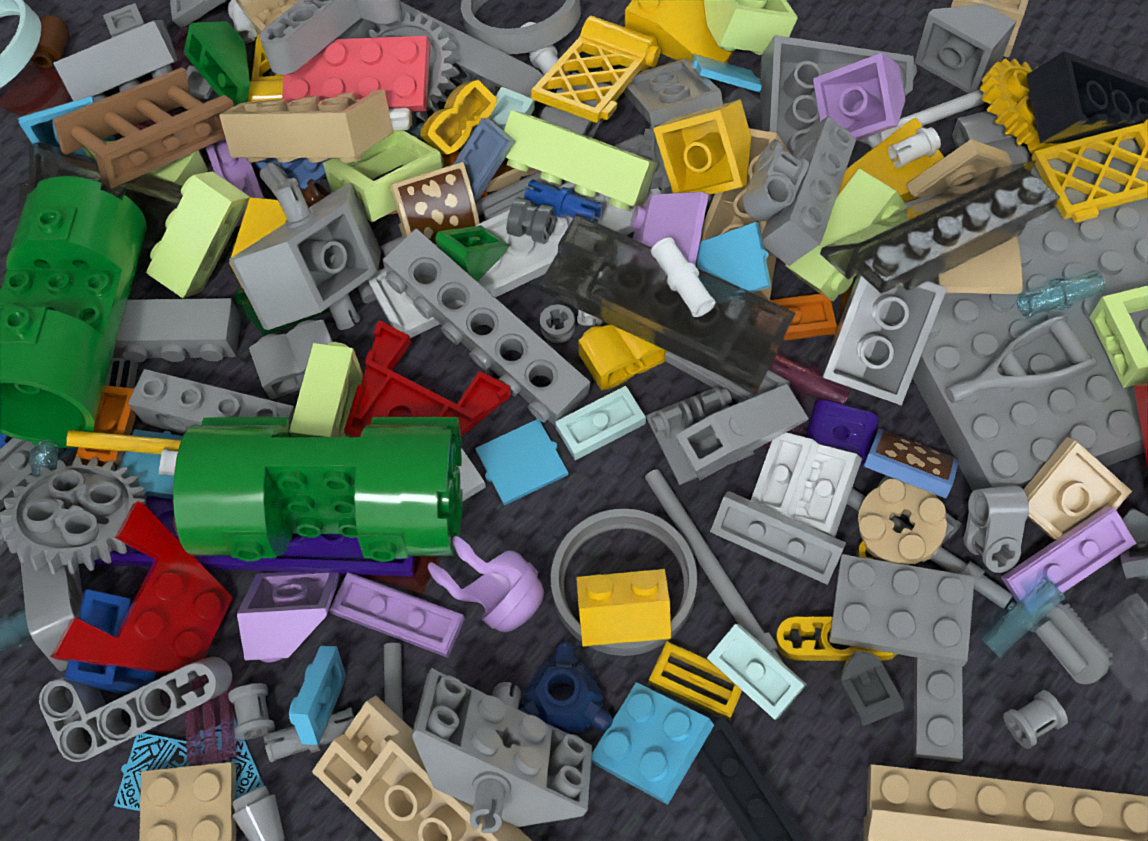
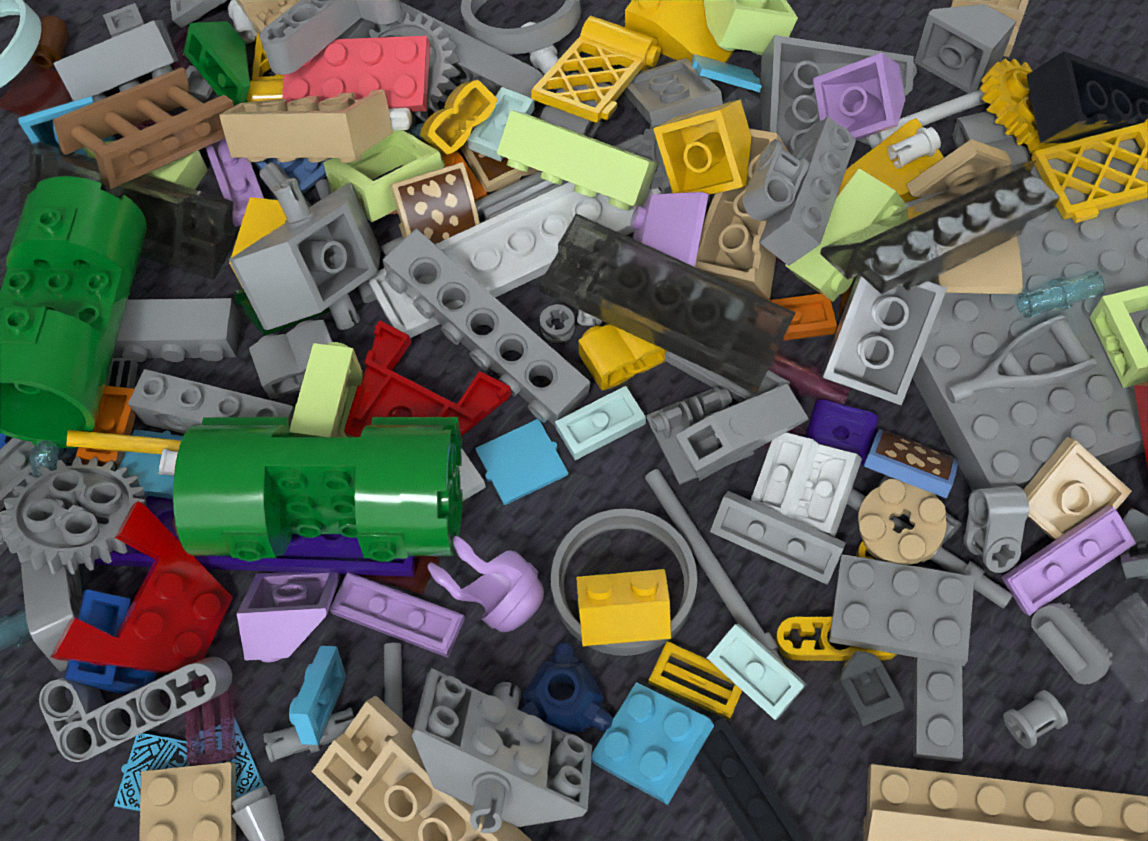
(196, 233): yellowish green brick -> none
(251, 711): light grey bush -> none
(313, 193): reddish brown bush -> none
(472, 248): green slope -> none
(484, 154): sand blue plate -> none
(530, 220): dark grey wheel -> none
(563, 201): blue pin -> none
(683, 277): white pin -> none
(736, 258): medium azure piece -> none
(1022, 617): clear light blue pin -> none

